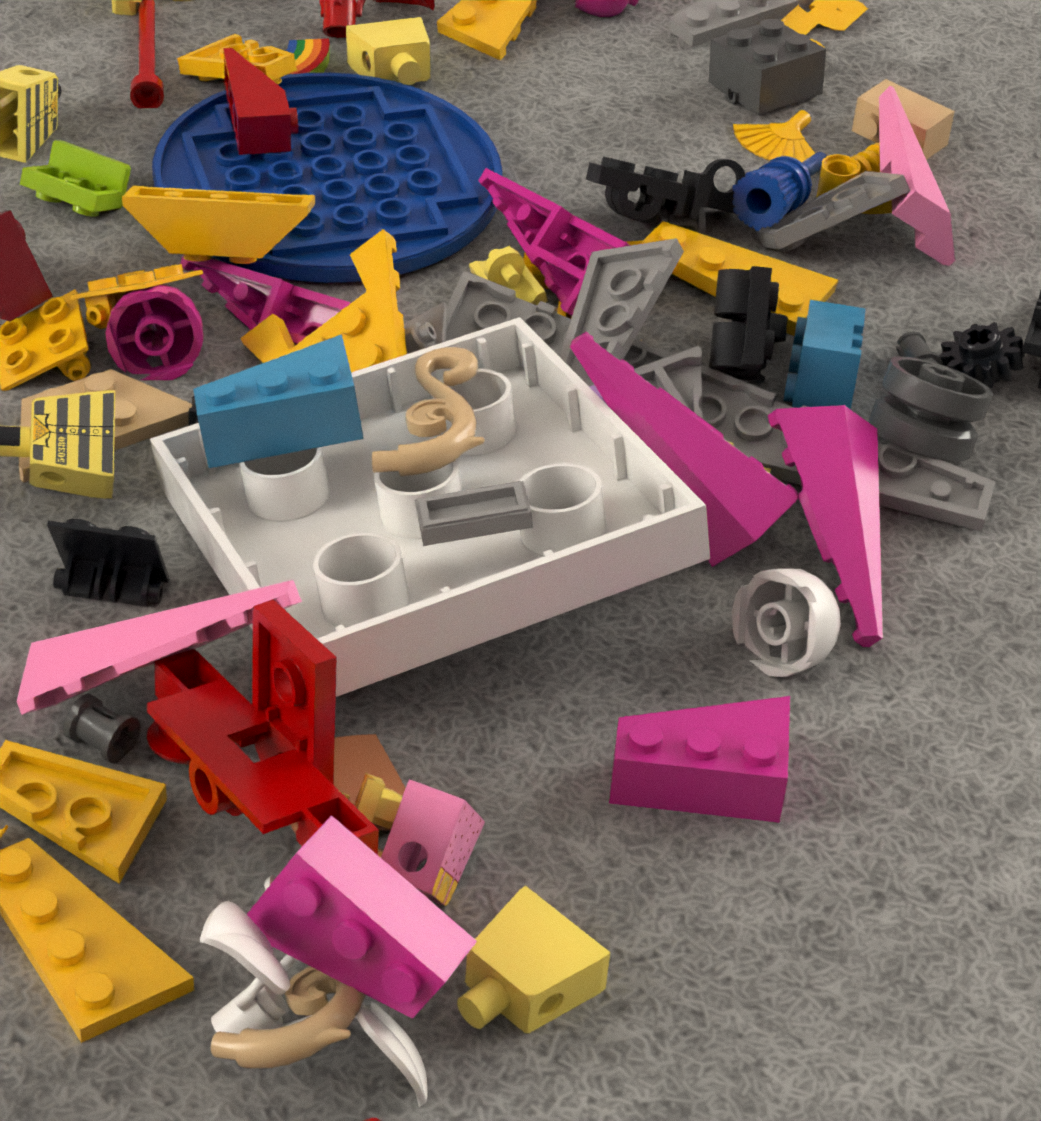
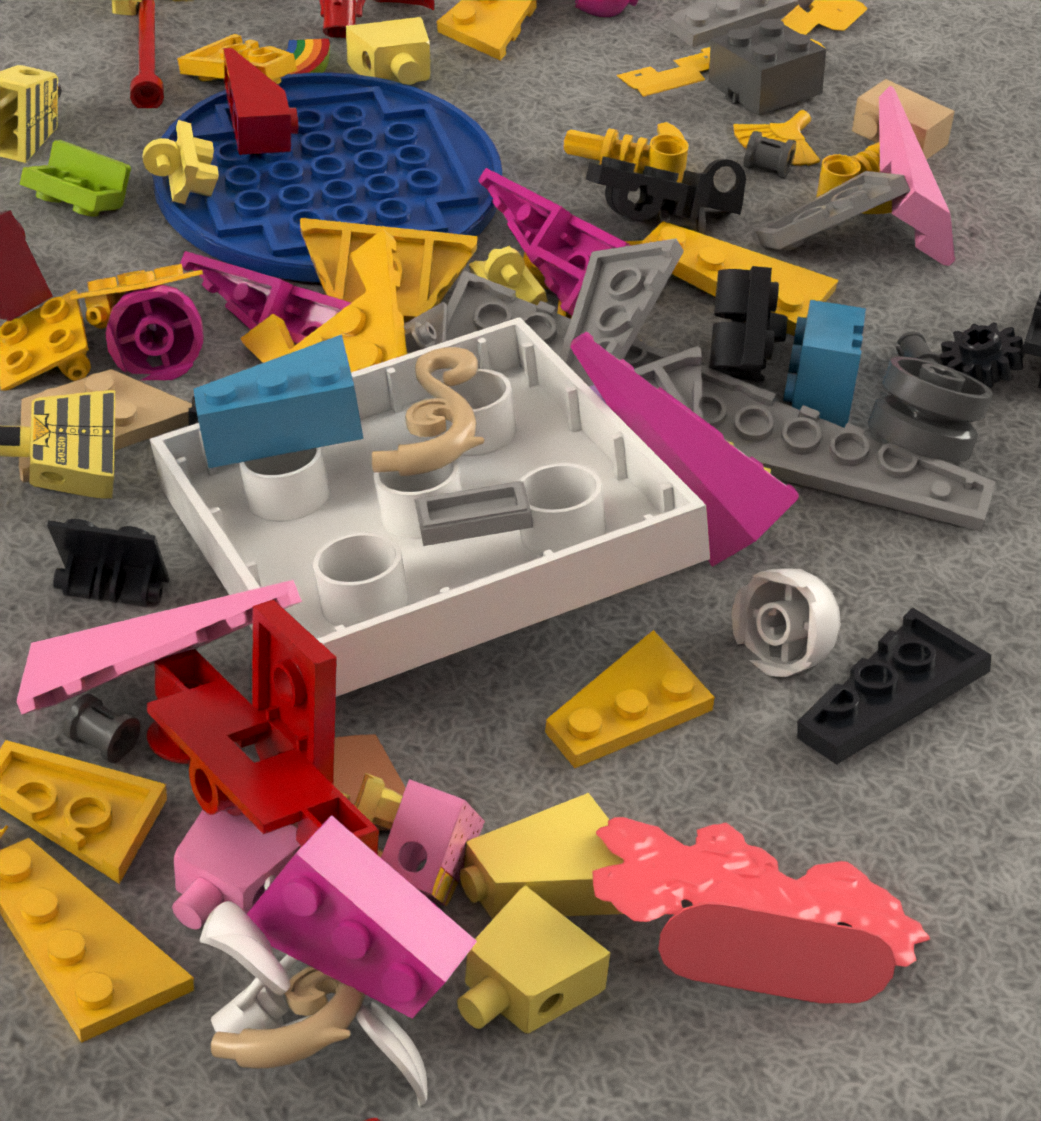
(184, 162): none -> light yellow hips
(216, 221): yellow wedge -> none
(226, 861): none -> bright pink torso
(425, 261): none -> yellow wing
(546, 853): none -> light yellow slope
(628, 702): none -> yellow wing
(655, 82): none -> yellow piece
(665, 152): none -> yellow piece
(706, 760): dark pink wedge -> none
(751, 920): none -> coral plant
(770, 154): none -> dark grey bush
(774, 190): blue piece -> none
(841, 501): dark pink wedge -> none
(897, 683): none -> black wing

